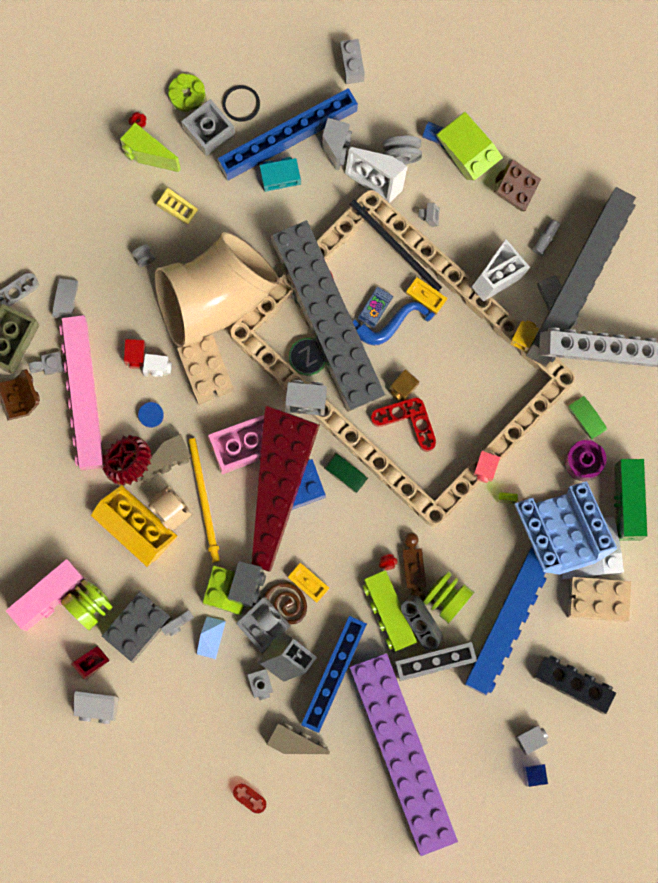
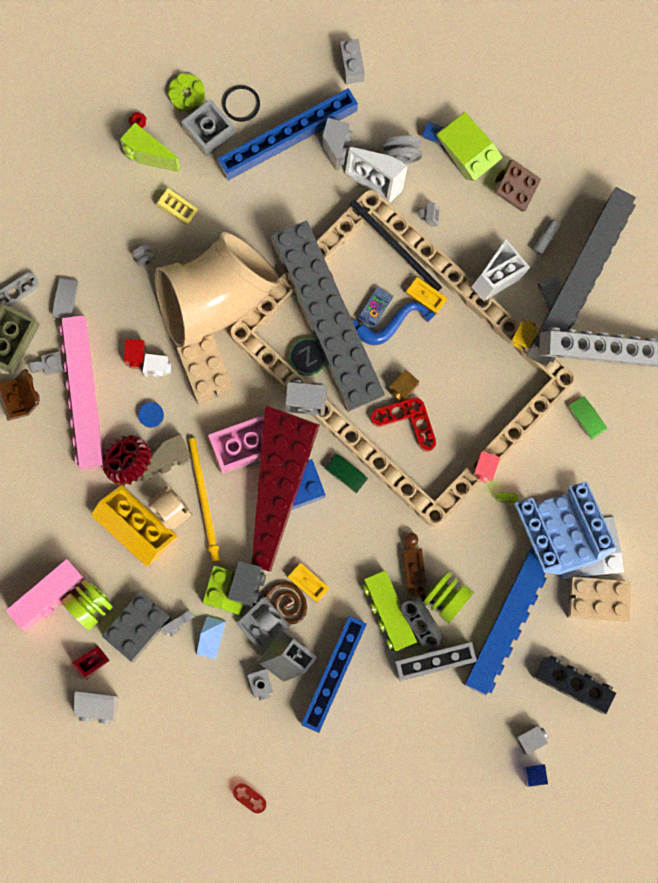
(280, 174): teal brick -> none
(289, 742): dark tan slope -> none
(387, 562): red plate -> none
(403, 755): medium lavender brick -> none
(591, 451): magenta brick -> none
(630, 499): green brick -> none

